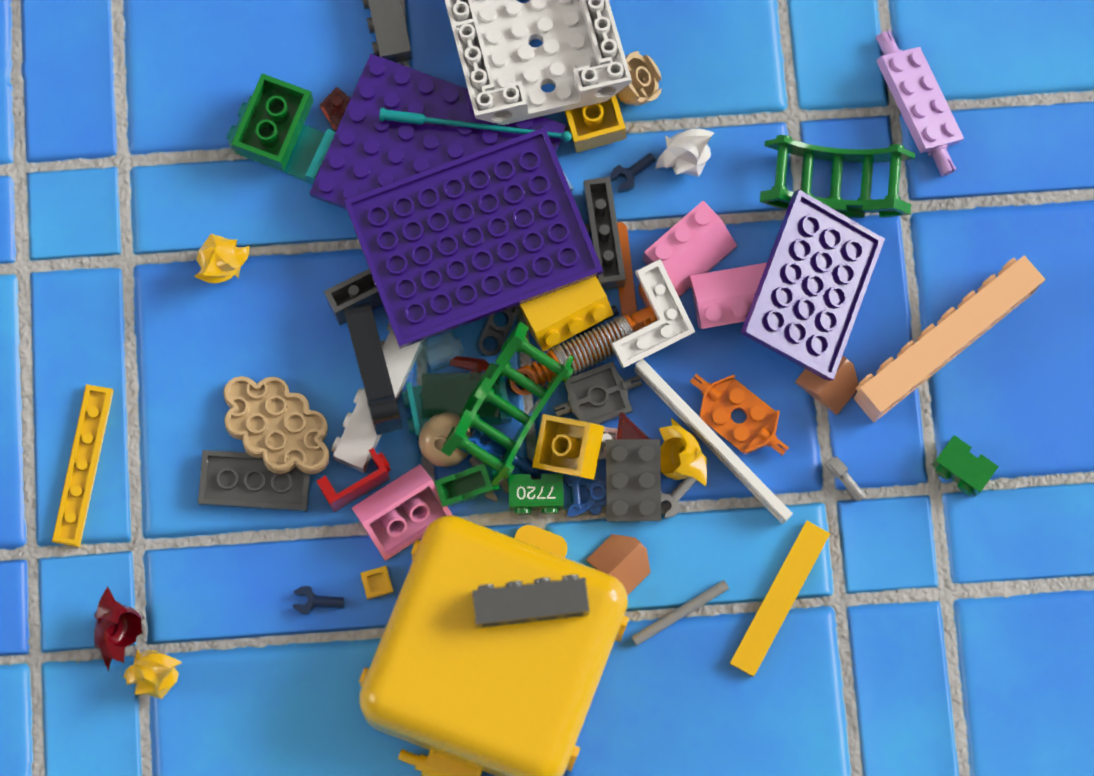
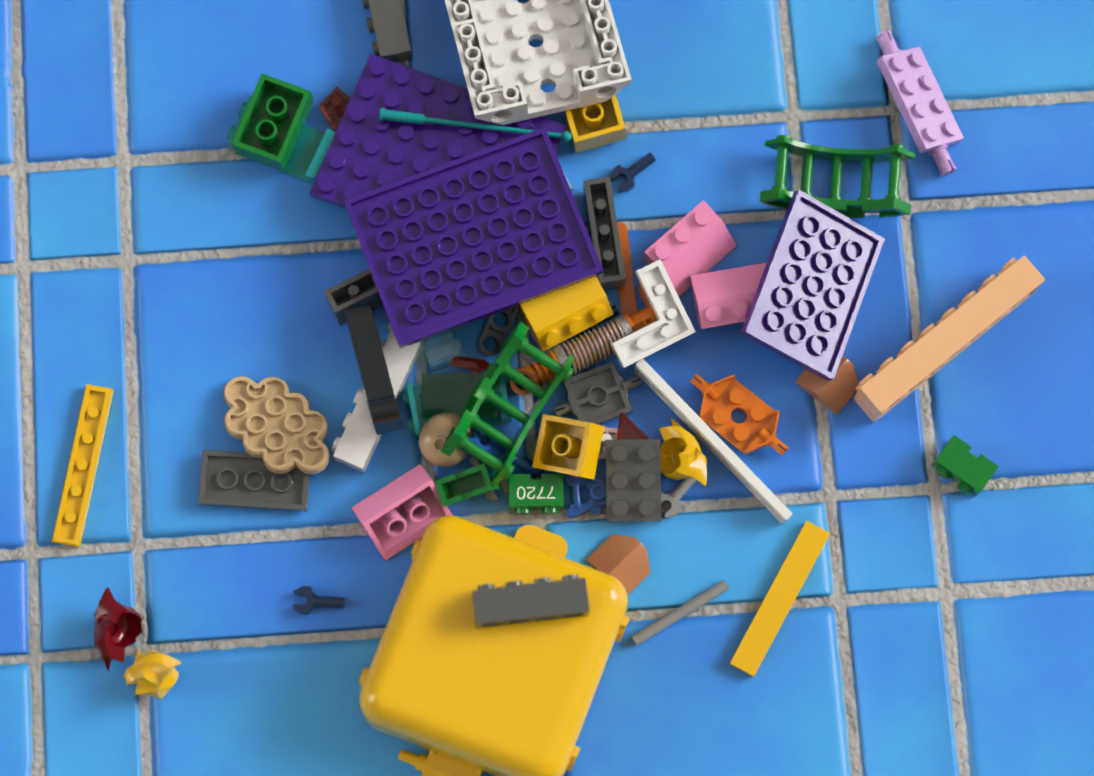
(220, 259): yellow hair -> none
(359, 488): red panel -> none
(376, 582): yellow tile -> none
(644, 78): tan cylinder -> none
(686, 152): white hair -> none
(839, 470): light grey bar -> none

